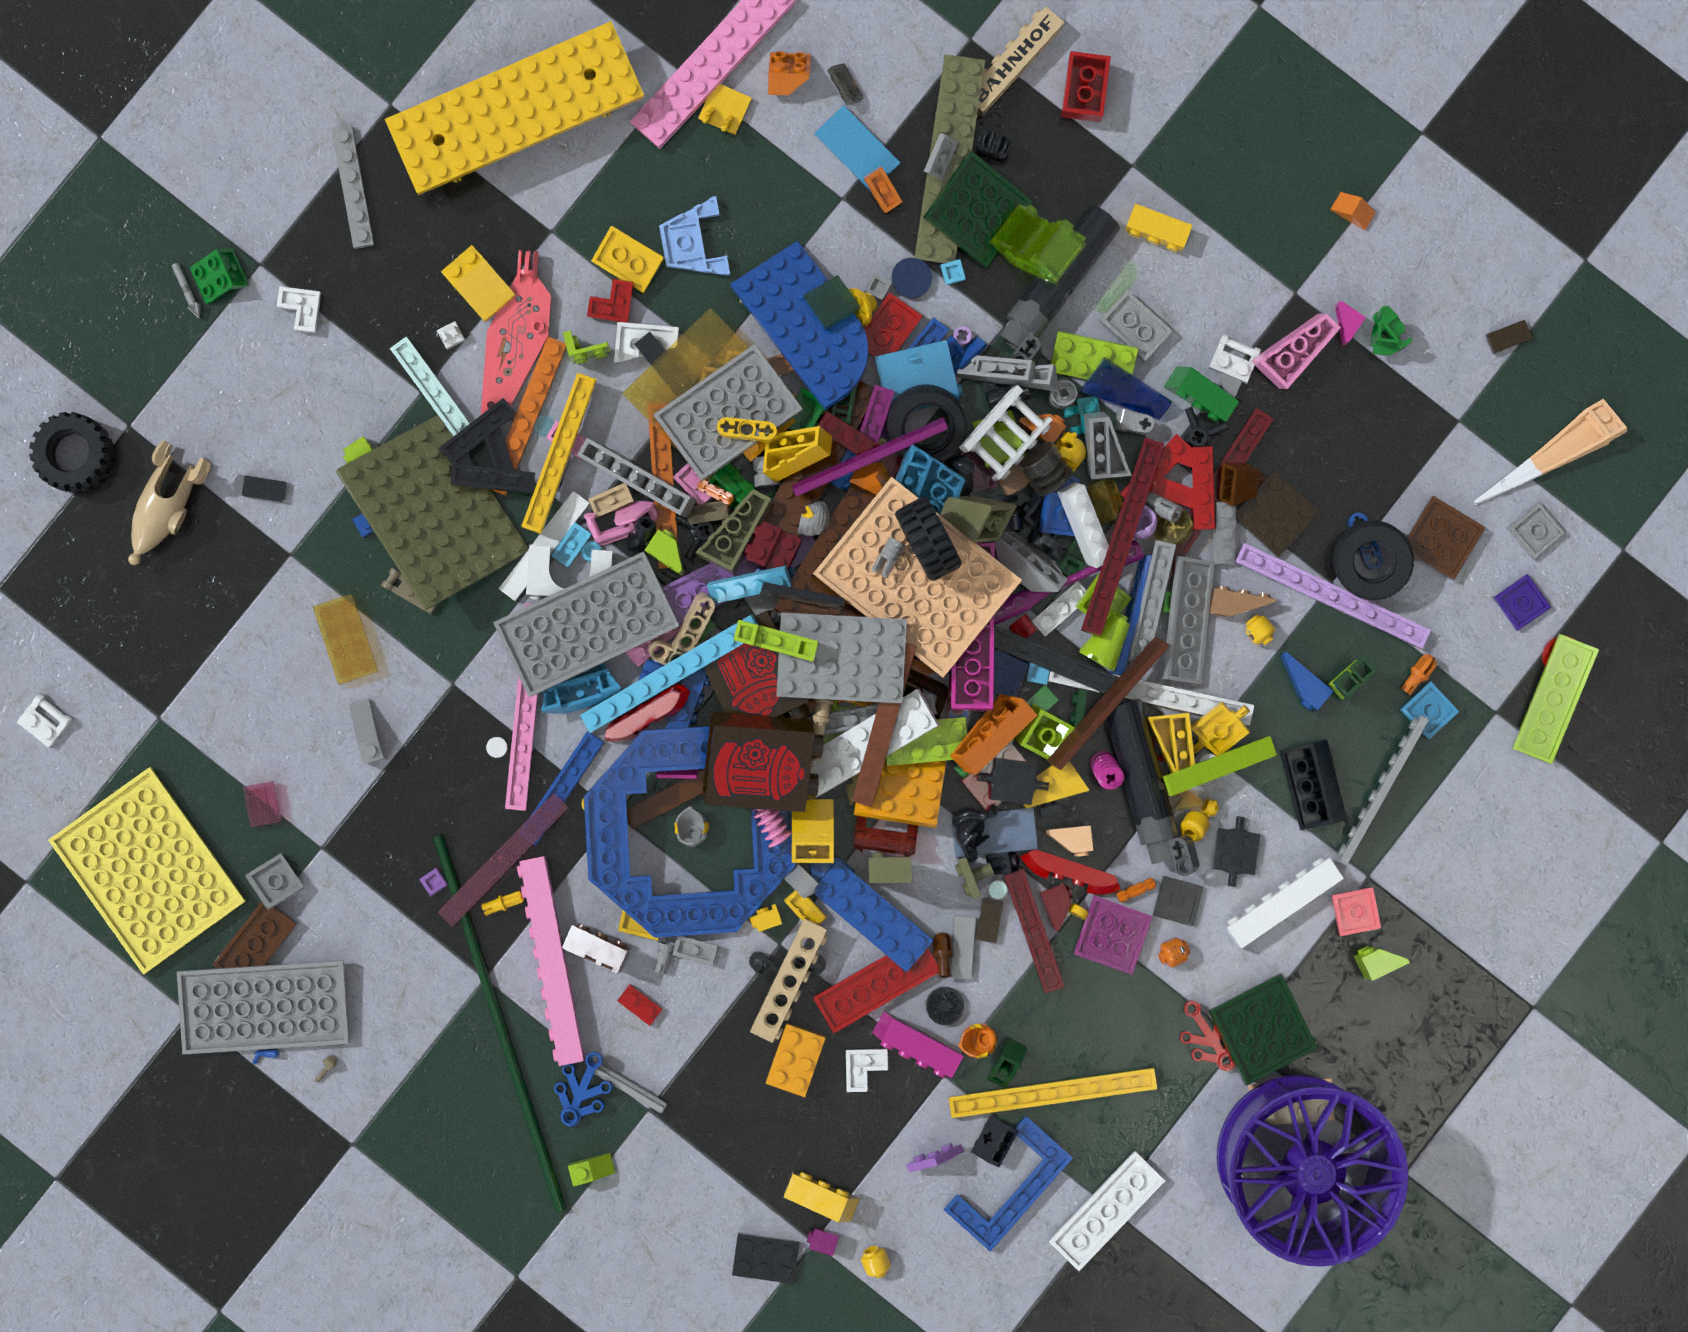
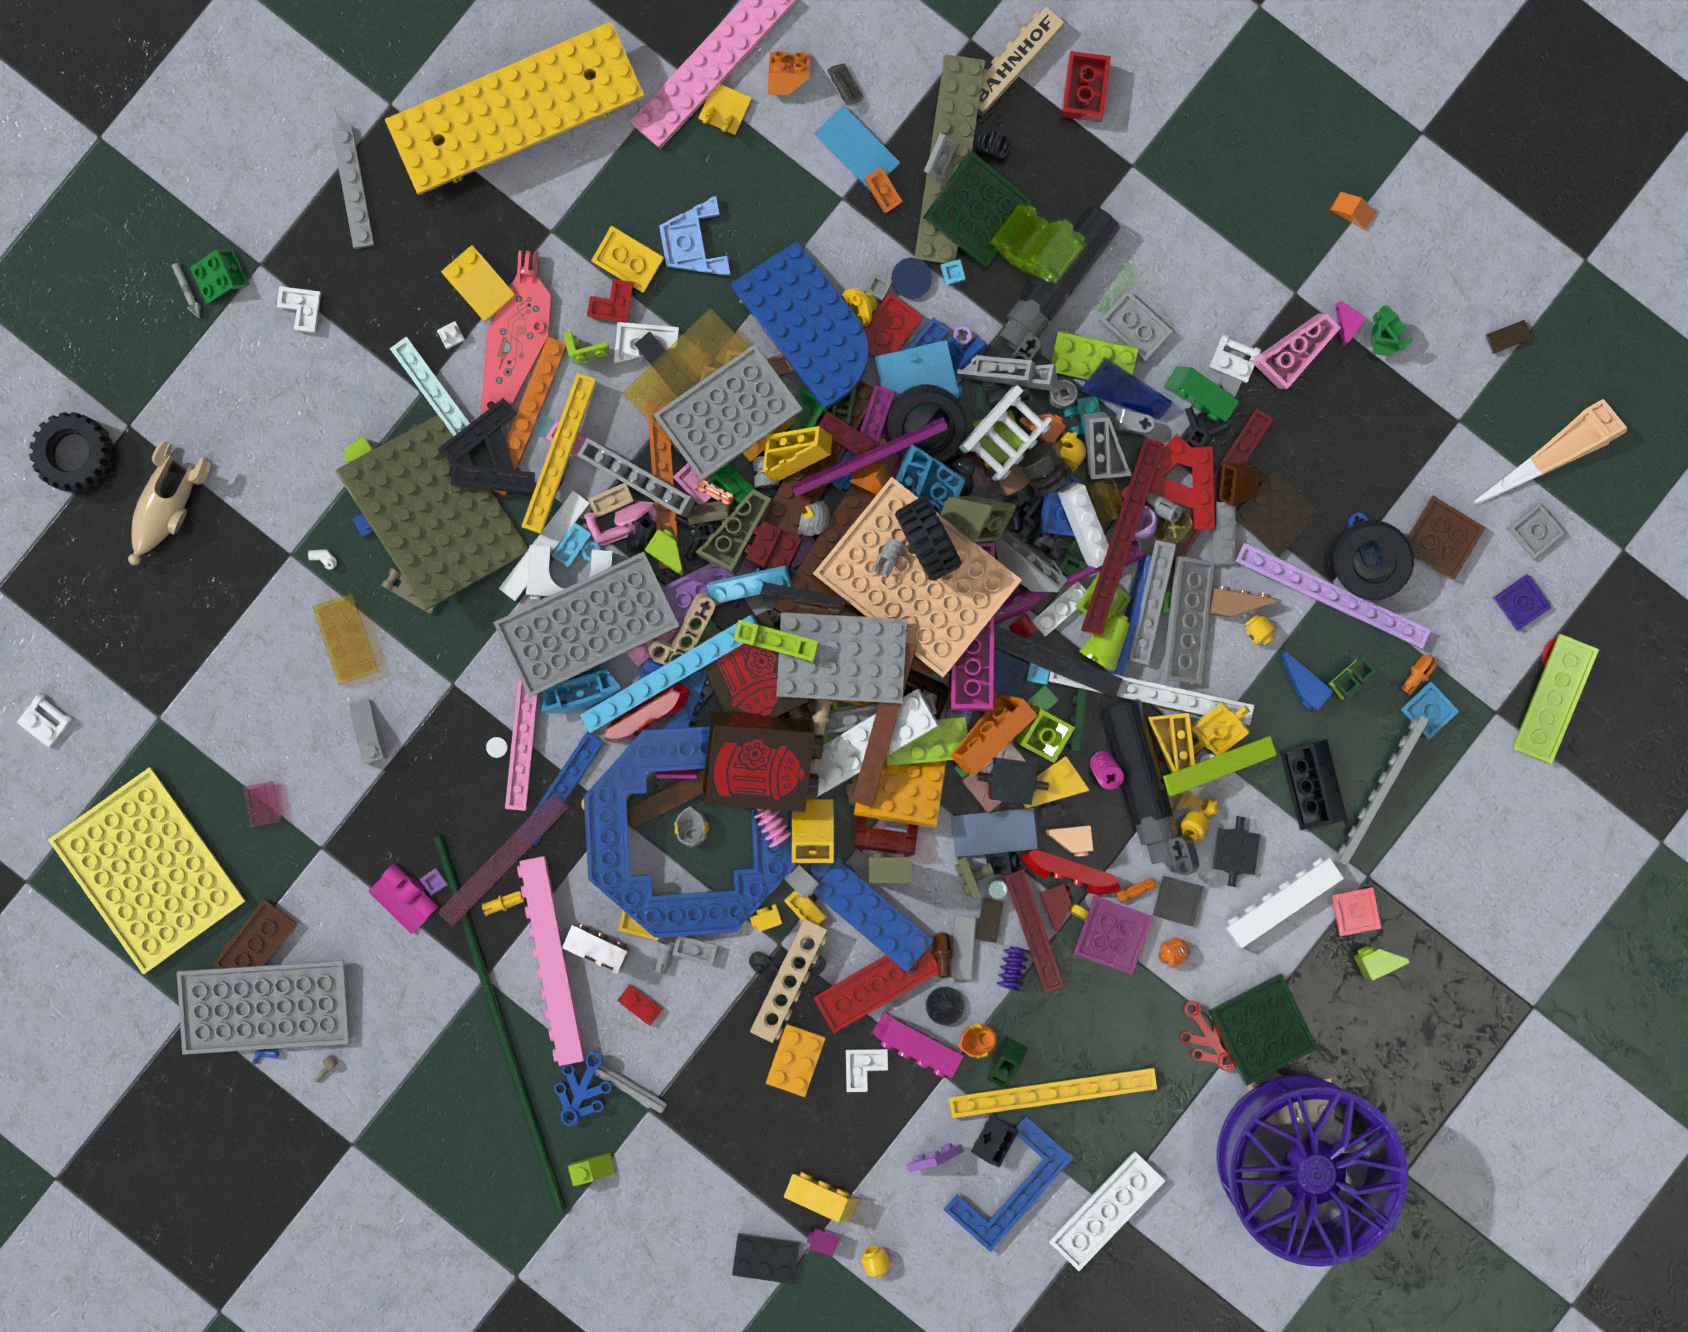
(264, 488): black tile -> none
(274, 881): light grey plate -> none
(324, 556): none -> white arm
(403, 898): none -> dark pink panel
(741, 422): yellow beam -> none
(831, 302): tile -> none
(969, 829): black piece -> none
(1013, 968): none -> dark purple piece
(1108, 703): copper tile -> none
(1158, 228): yellow brick -> none

